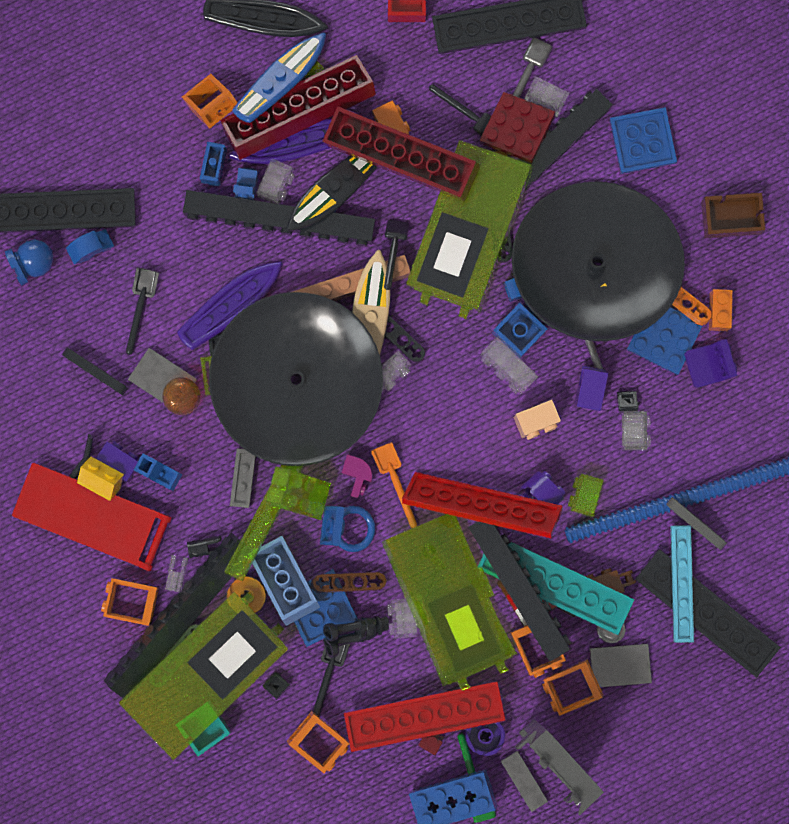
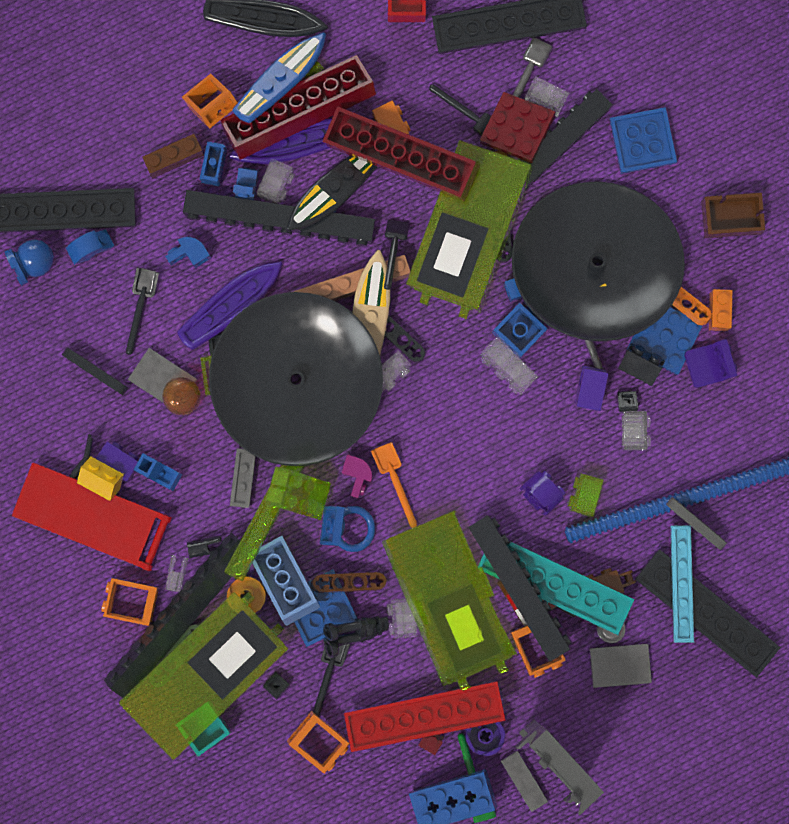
(173, 156): none -> reddish brown brick
(189, 247): none -> blue brick
(482, 505): red plate -> none
(536, 419): light nougat brick -> none
(591, 680): orange window -> none
(641, 364): none -> black brick

